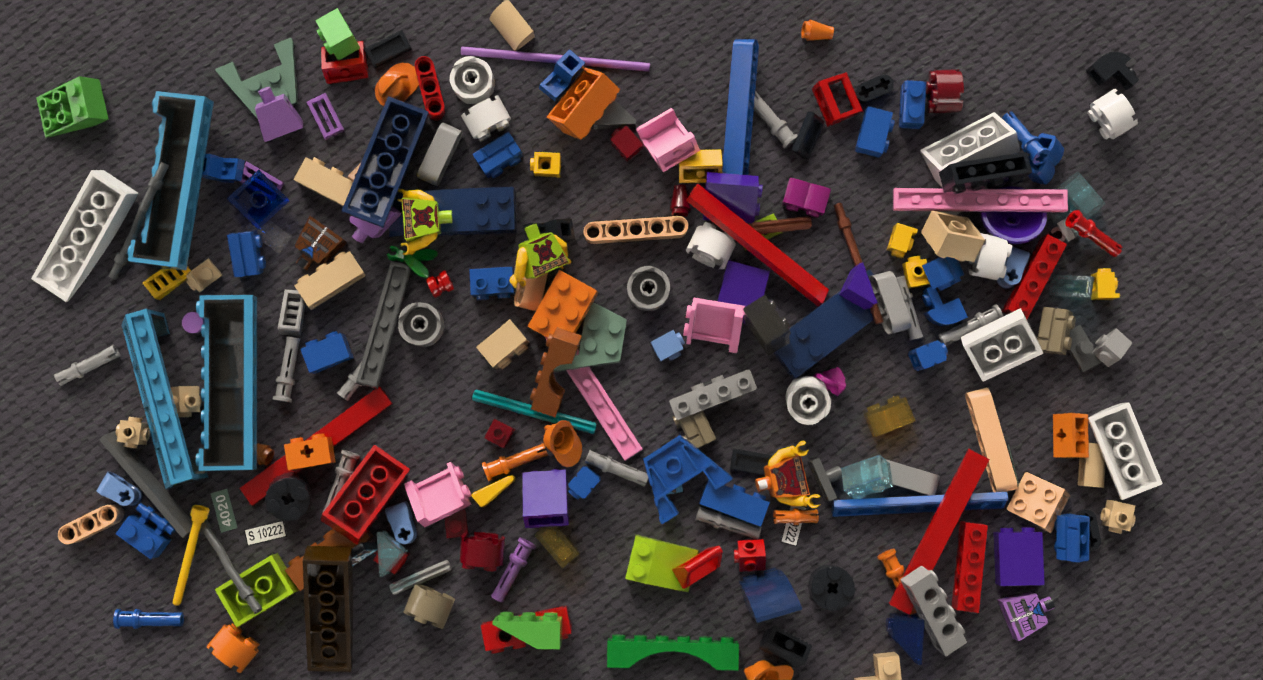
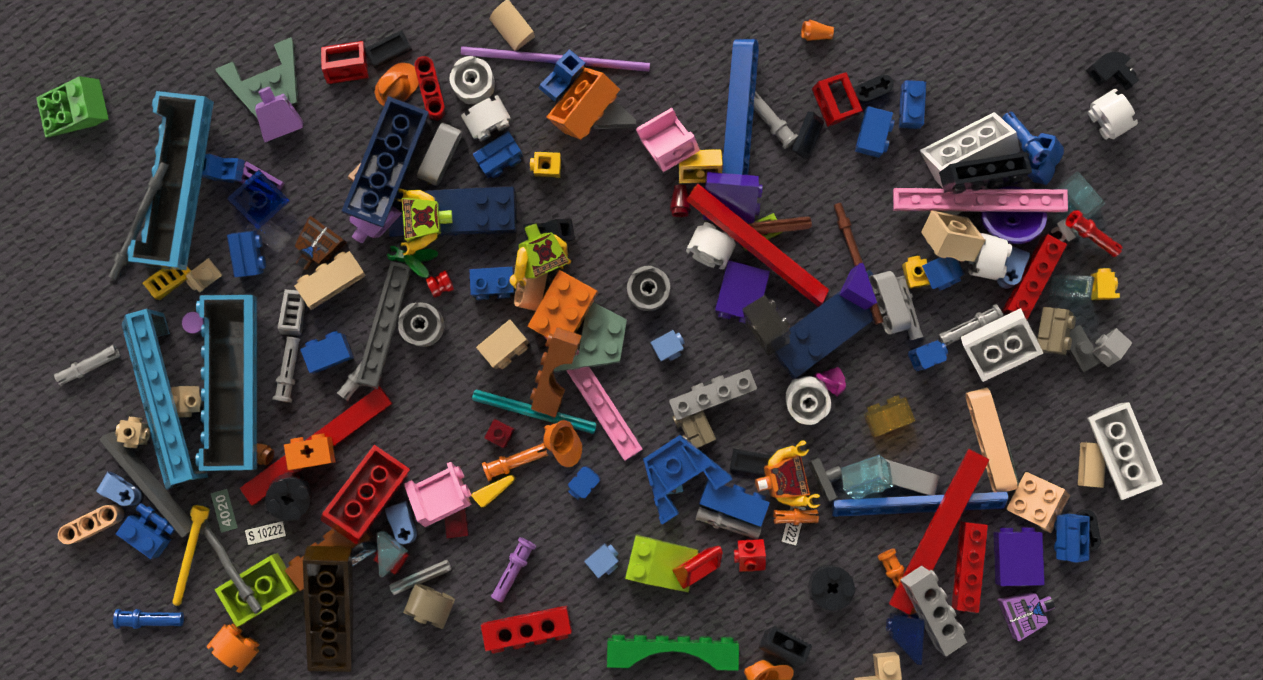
(84, 233): white slope -> none
(323, 180): tan brick -> none
(333, 132): medium lavender tile -> none
(337, 34): brick -> none
(343, 473): light grey pin -> none
(482, 550): dark red brick -> none
(537, 631): bright green slope -> none
(545, 498): brick -> none
(557, 544): clear yellow brick -> none
(603, 560): none -> medium blue brick
(607, 464): light grey pin -> none
(625, 225): light nougat beam -> none
(626, 143): dark red brick -> none
(714, 322): bright pink panel -> none
(769, 595): dark blue slope -> none
(806, 197): magenta brick -> none
(901, 240): yellow brick -> none
(942, 314): blue brick -> none
(945, 91): dark red brick -> none
(1070, 435): orange brick -> none
(1118, 516): tan brick -> none

